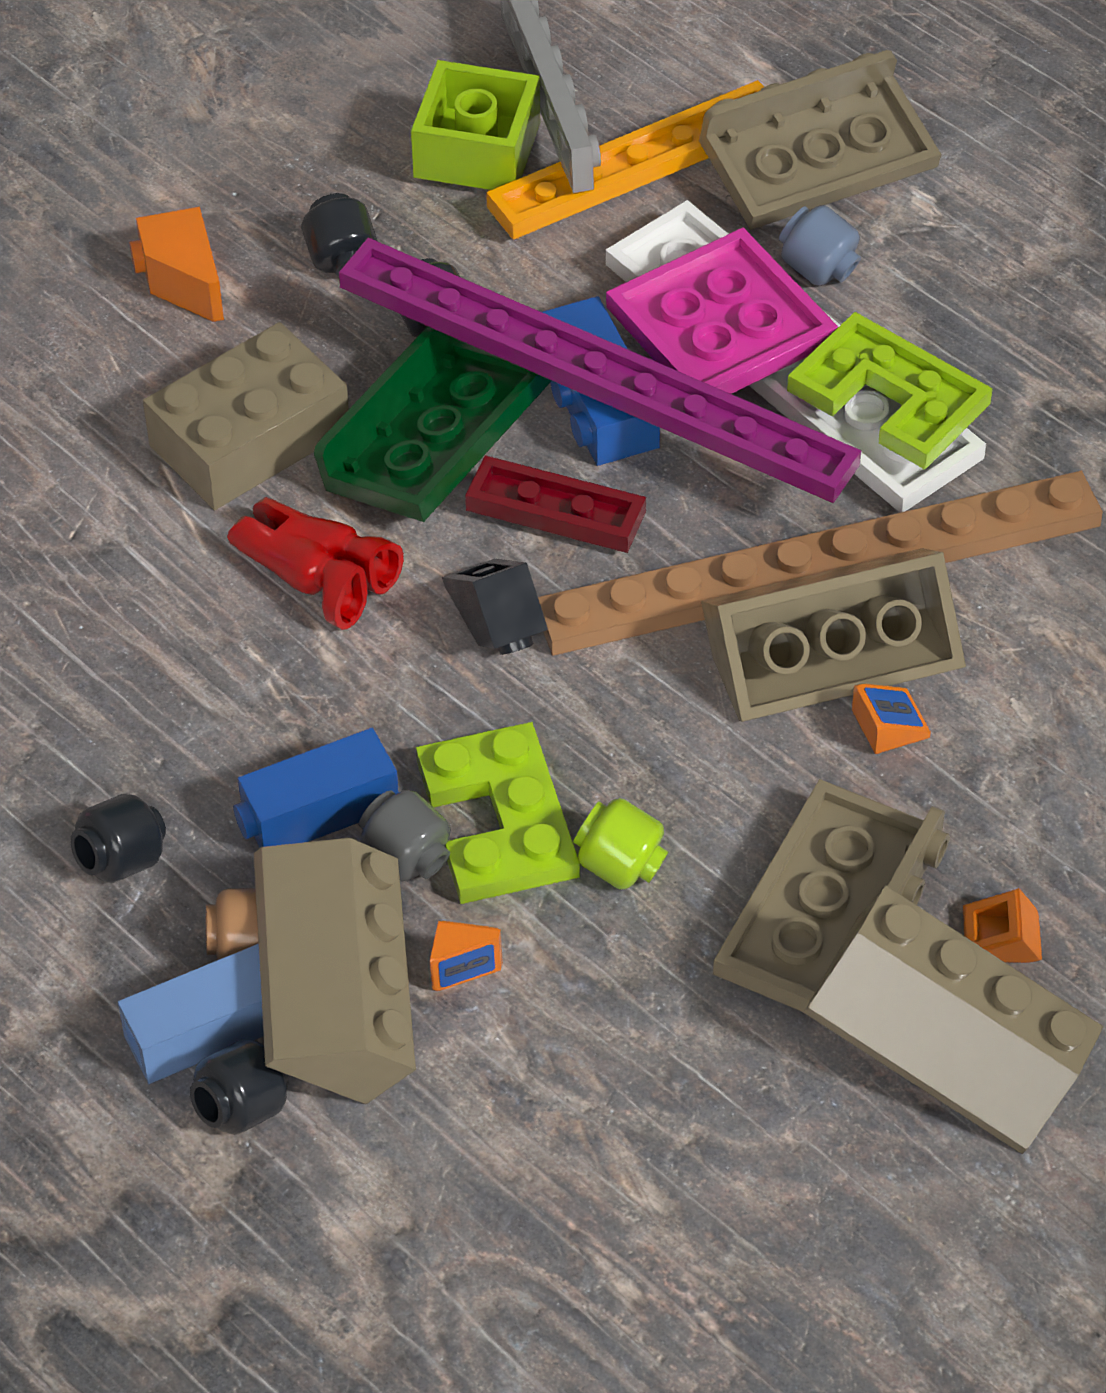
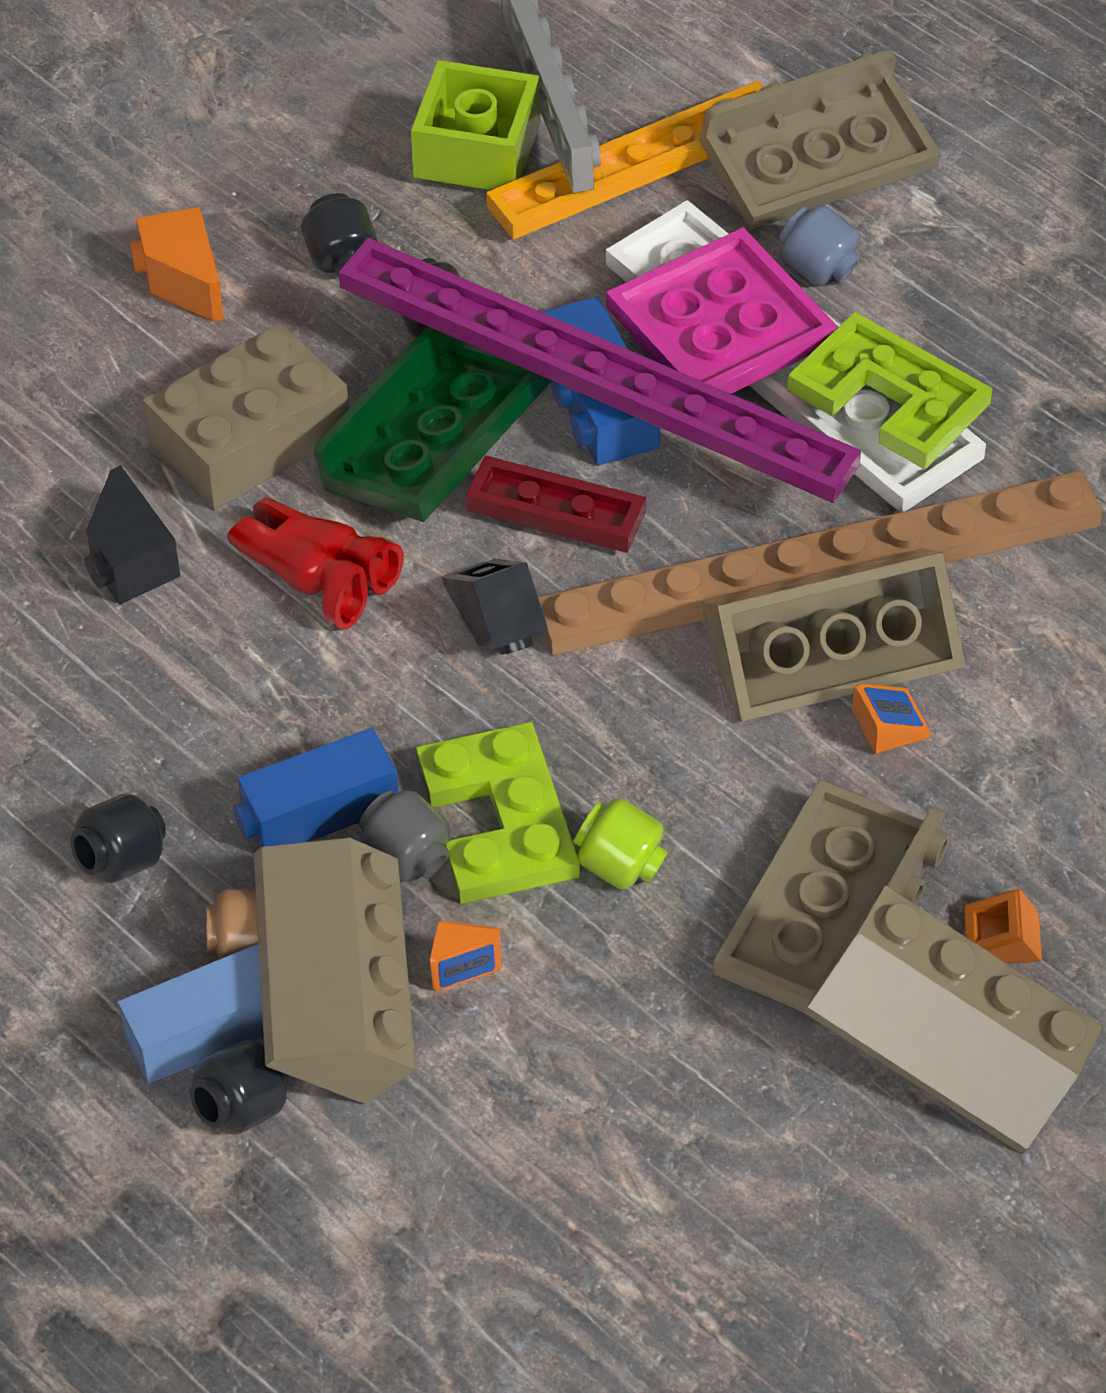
(128, 542): none -> black slope

